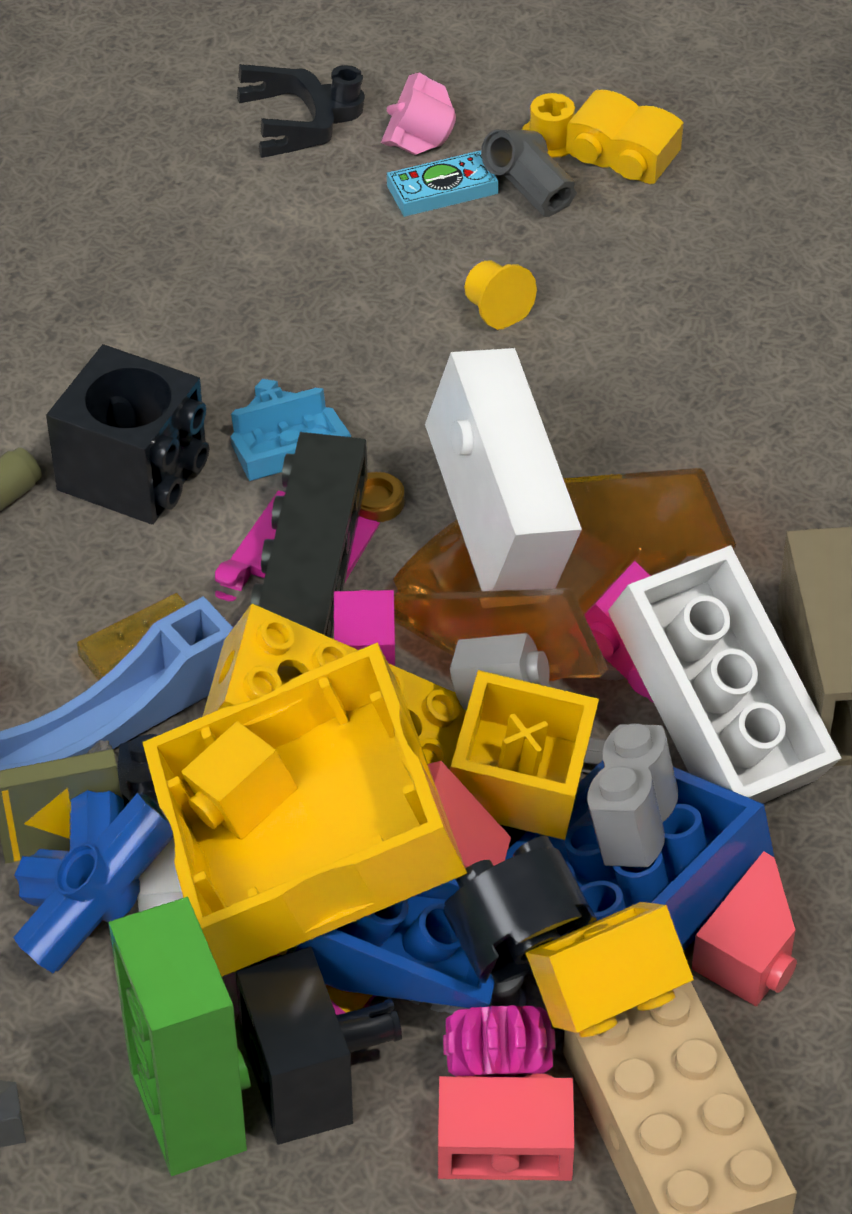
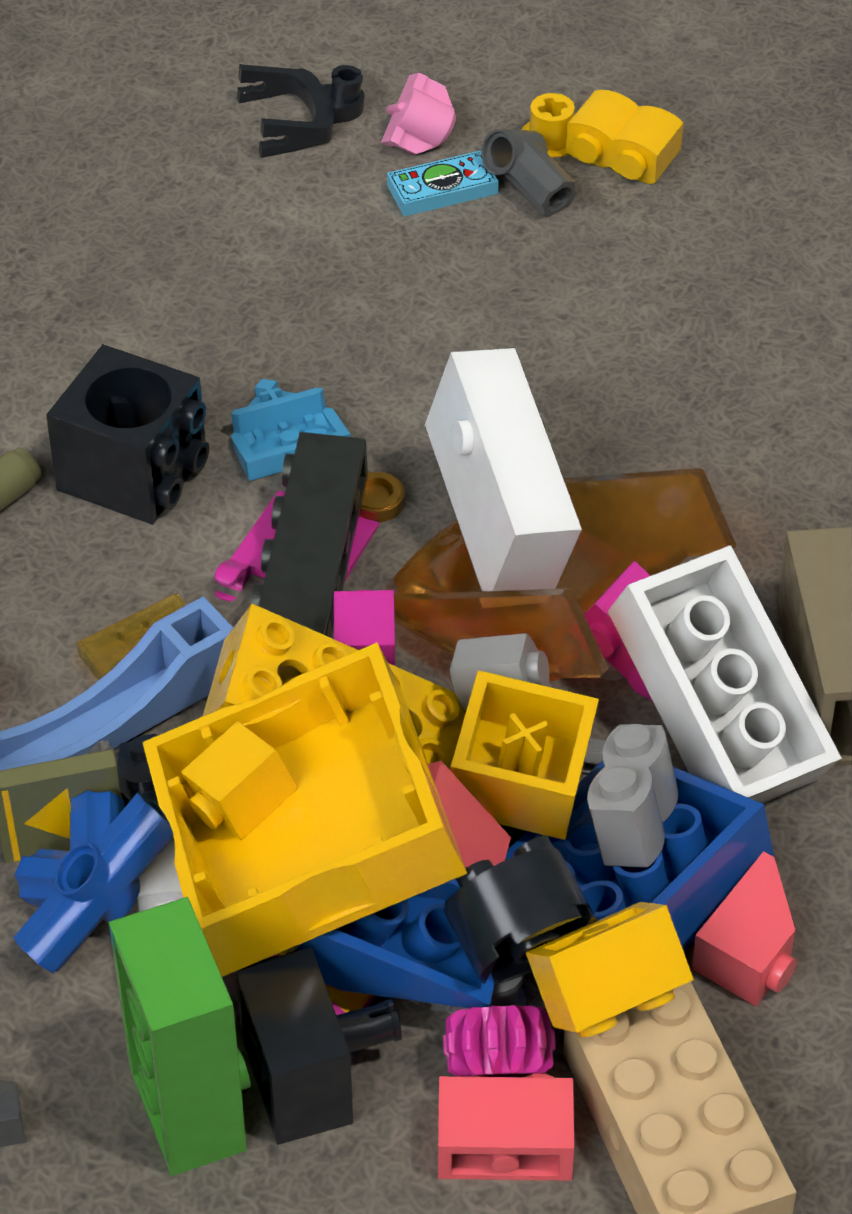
(501, 292): yellow piece -> none

